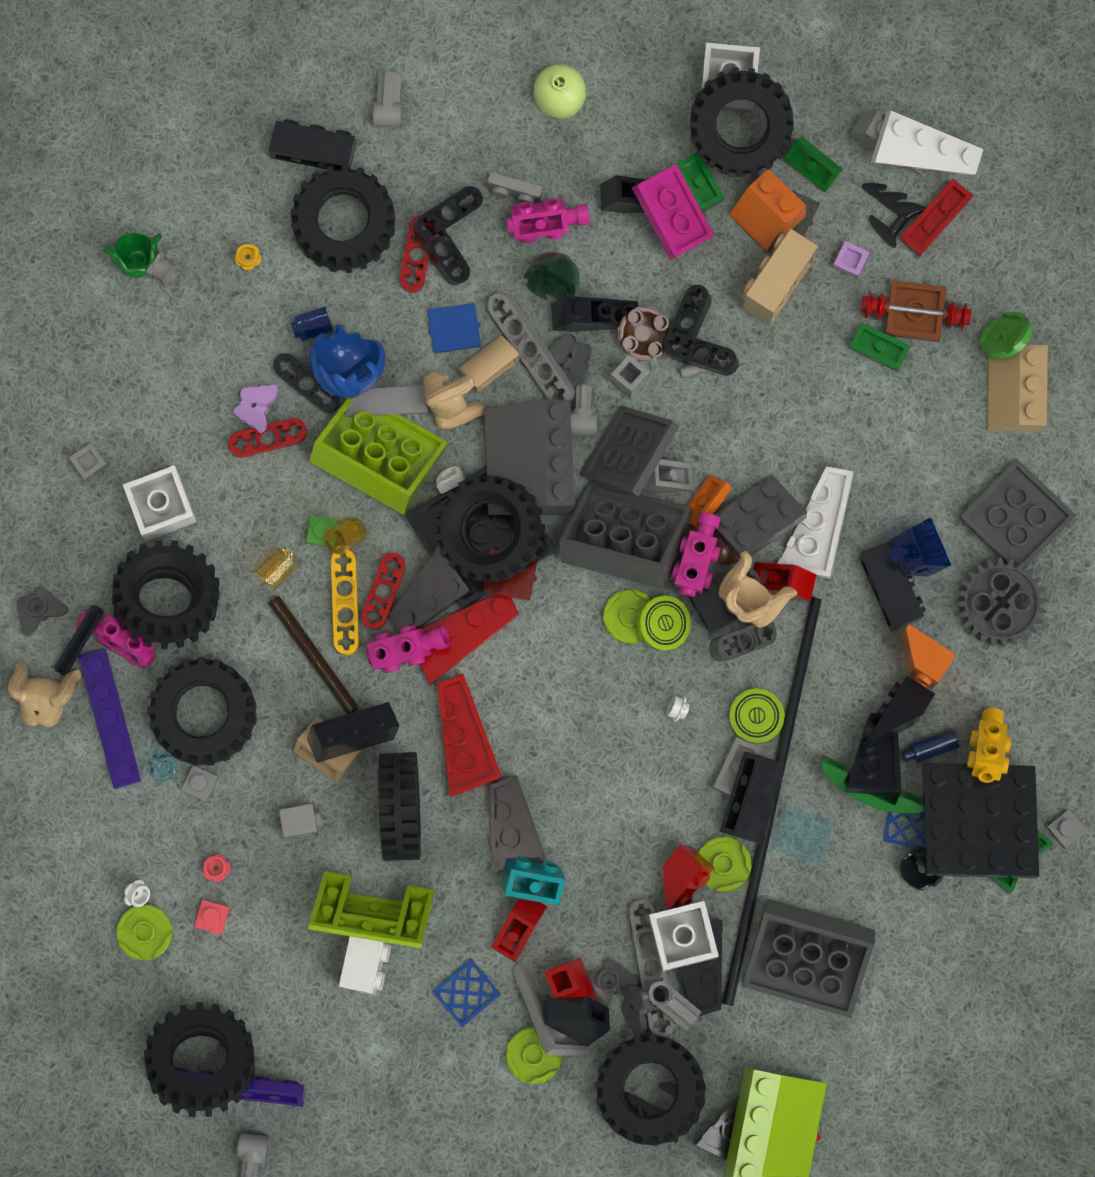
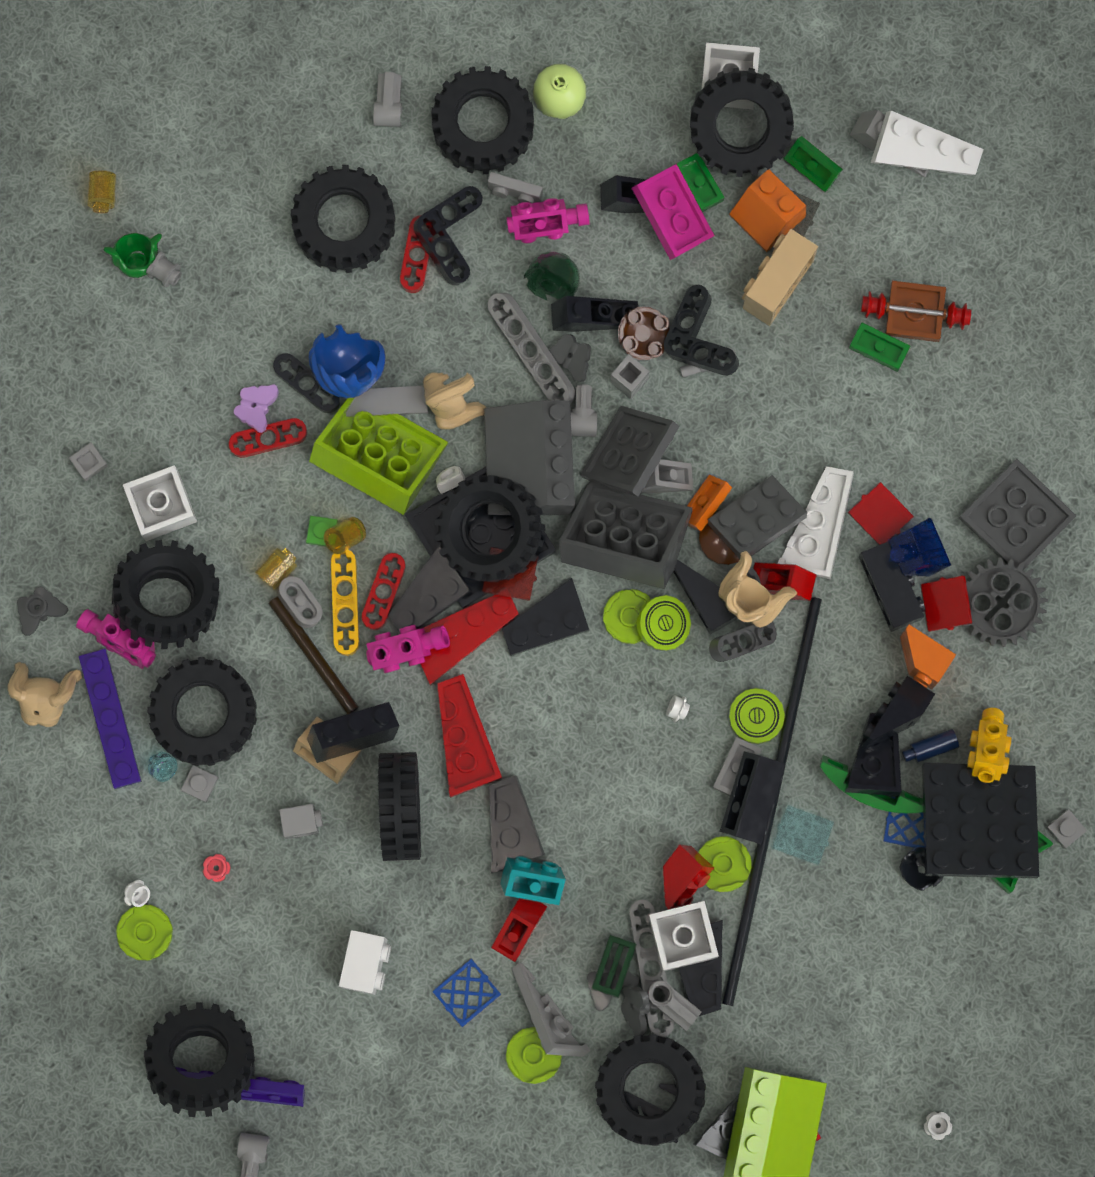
(79, 640): black axle -> none
(101, 191): none -> clear yellow brick
(212, 917): coral plate -> none
(243, 251): yellow plate -> none
(300, 603): none -> light grey plate
(311, 145): black brick -> none
(311, 324): clear blue brick -> none
(369, 916): lime slope -> none
(454, 328): blue piece -> none
(489, 154): none -> black tyre
(490, 363): tan brick -> none
(547, 621): none -> black wing
(570, 980): red slope -> none
(577, 1018): black slope -> none
(606, 989): none -> dark green tile
(697, 560): dark pink brick -> none
(809, 958): dark grey slope -> none
(851, 259): lavender plate -> none
(880, 514): none -> red piece
(903, 210): black piece -> none
(936, 217): red plate -> none
(945, 1128): none -> white plate
(946, 603): none -> red piece
(1006, 336): bright green tile -> none
(1018, 391): tan slope -> none

